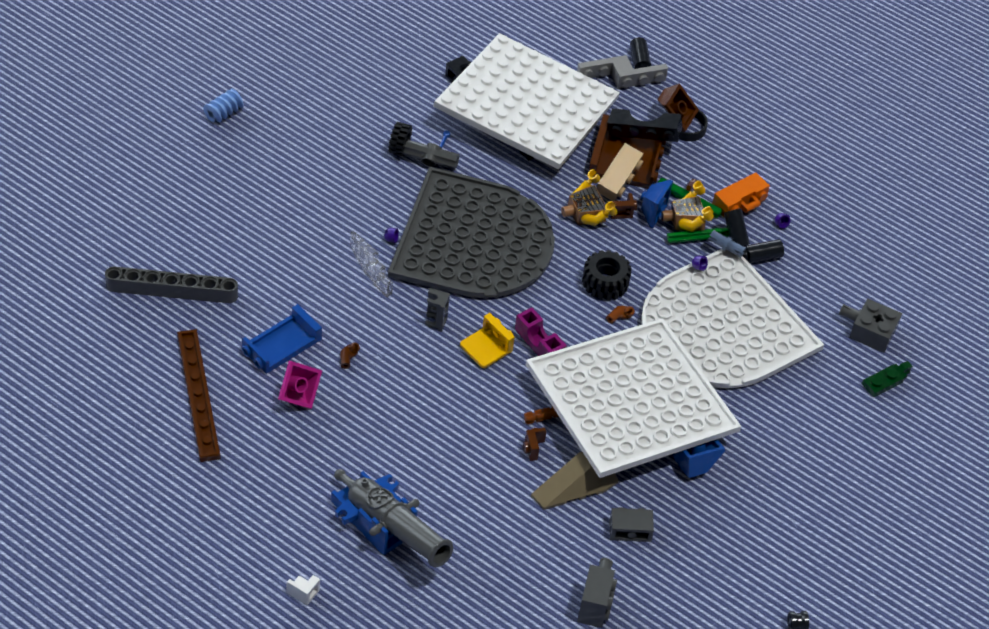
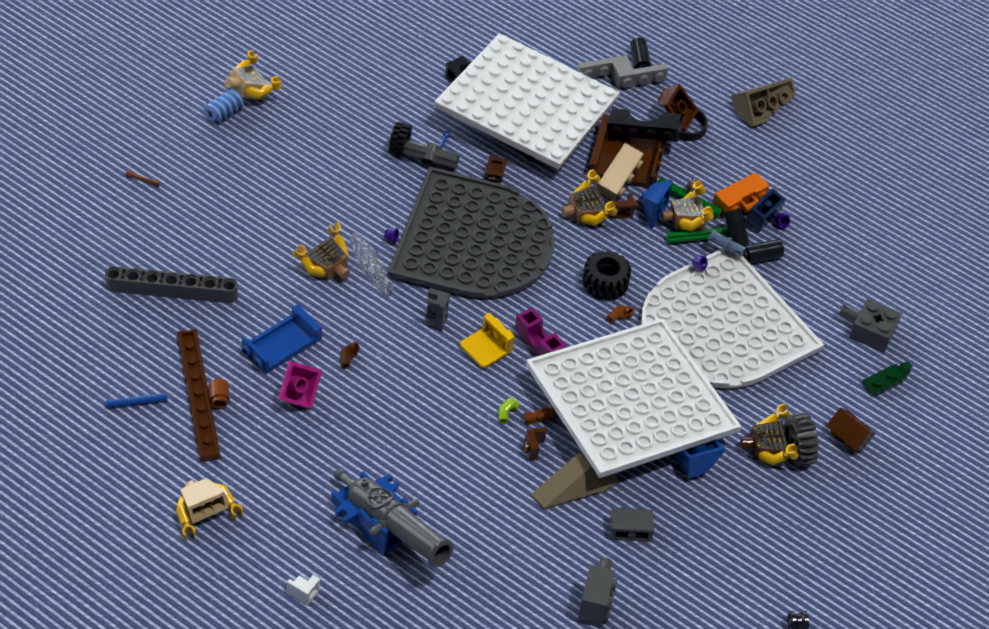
(136, 400): none -> blue bar
(156, 183): none -> dark orange hinge
(204, 500): none -> tan torso
(219, 393): none -> dark orange brick
(249, 81): none -> torso
(327, 258): none -> torso
(495, 169): none -> reddish brown bracket
(509, 404): none -> lime arm
(761, 102): none -> dark tan wedge
(765, 209): none -> dark blue brick
(769, 439): none -> torso
(802, 433): none -> dark grey gear
(850, 429): none -> reddish brown brick

